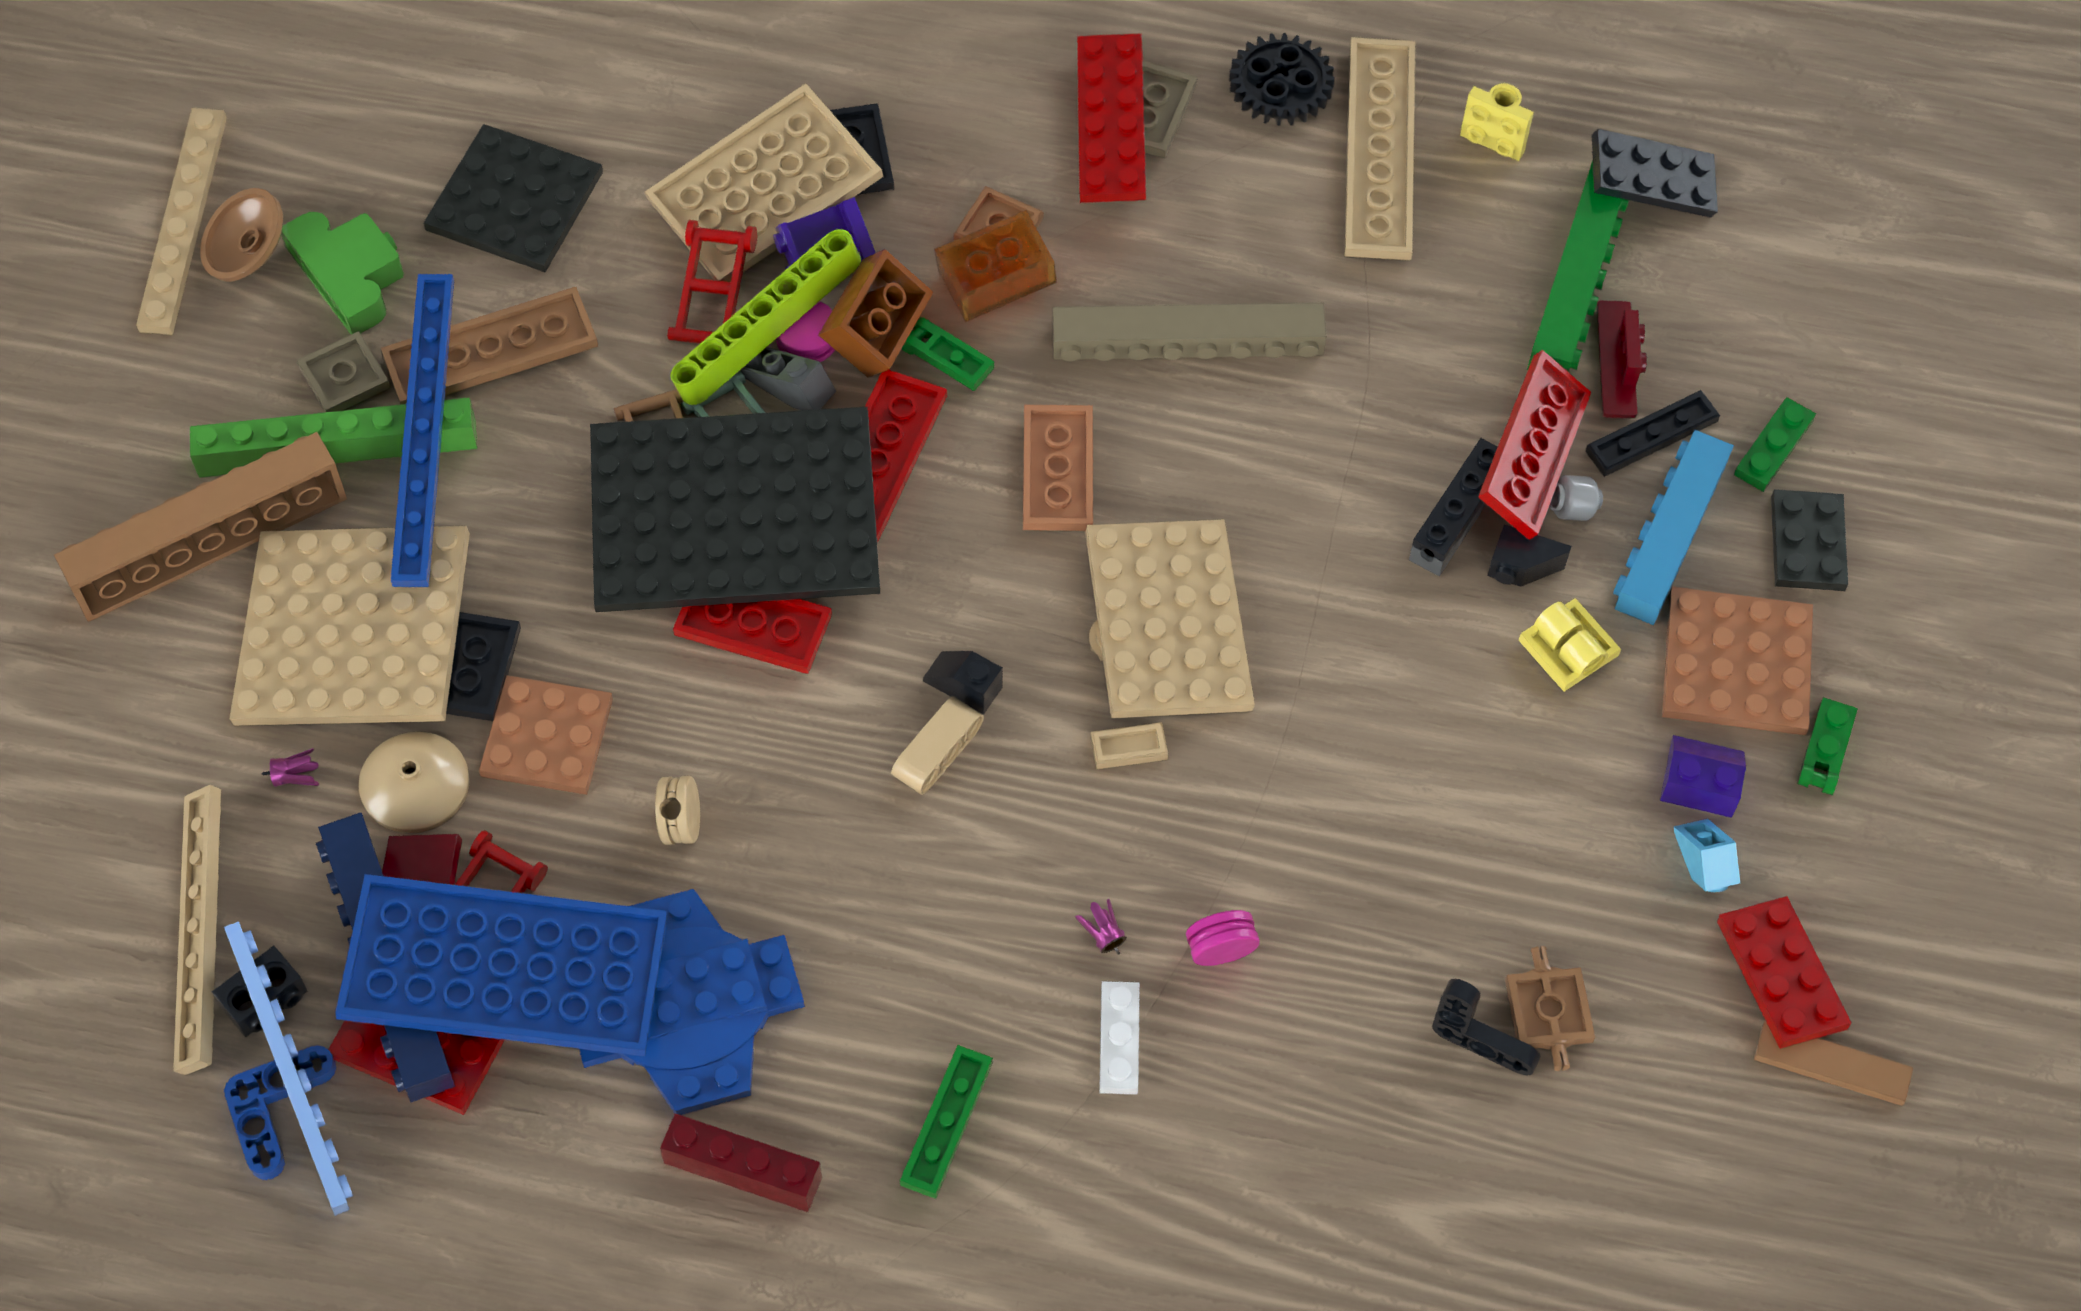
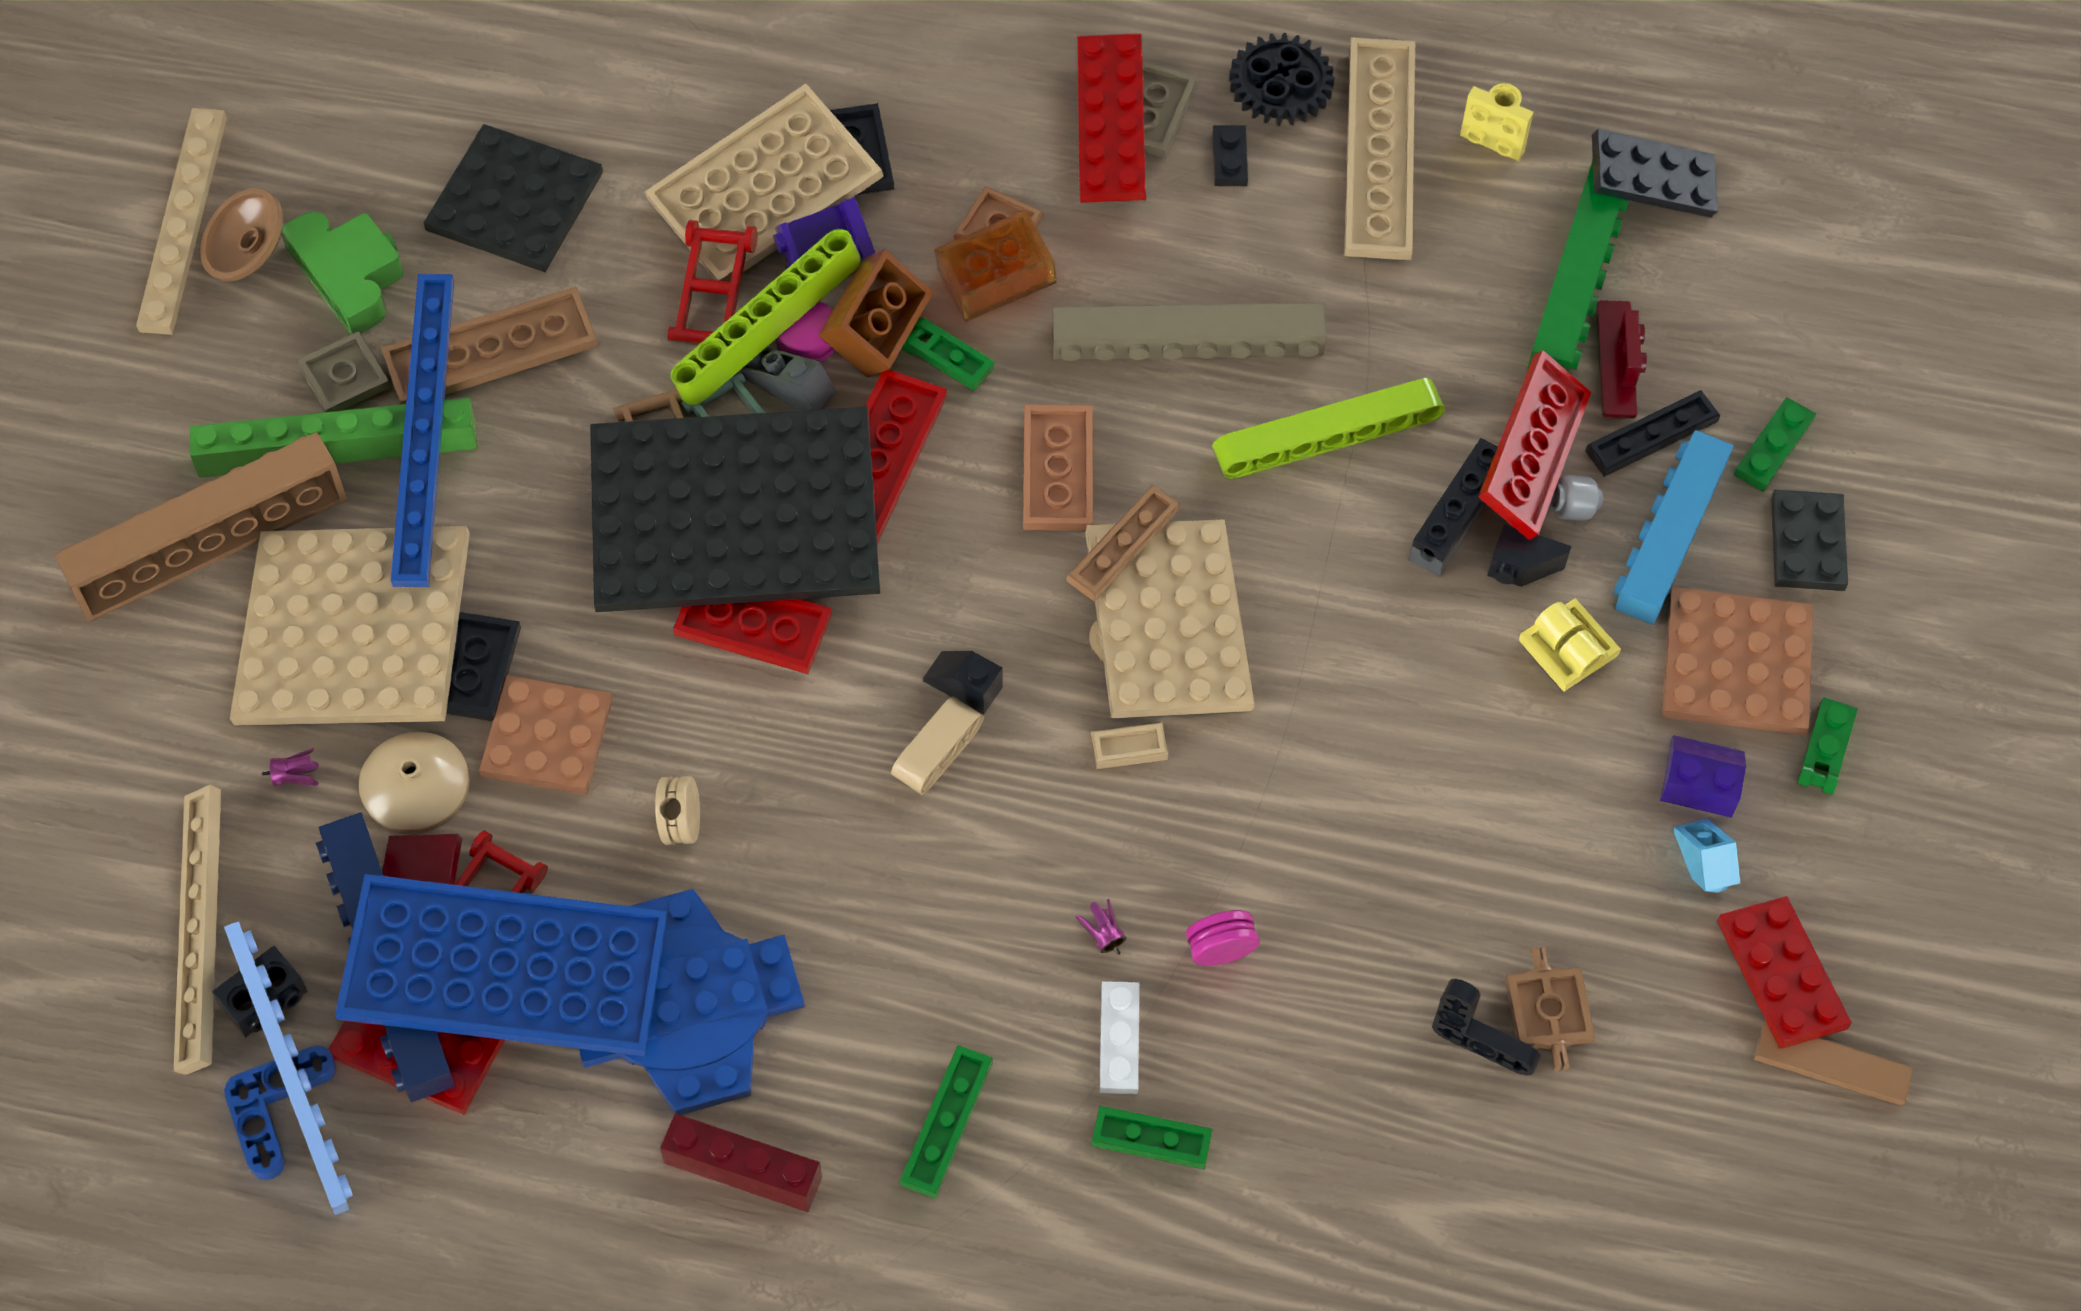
(1123, 543): none -> medium nougat tile
(1151, 1137): none -> green plate
(1230, 155): none -> black plate
(1328, 428): none -> lime beam

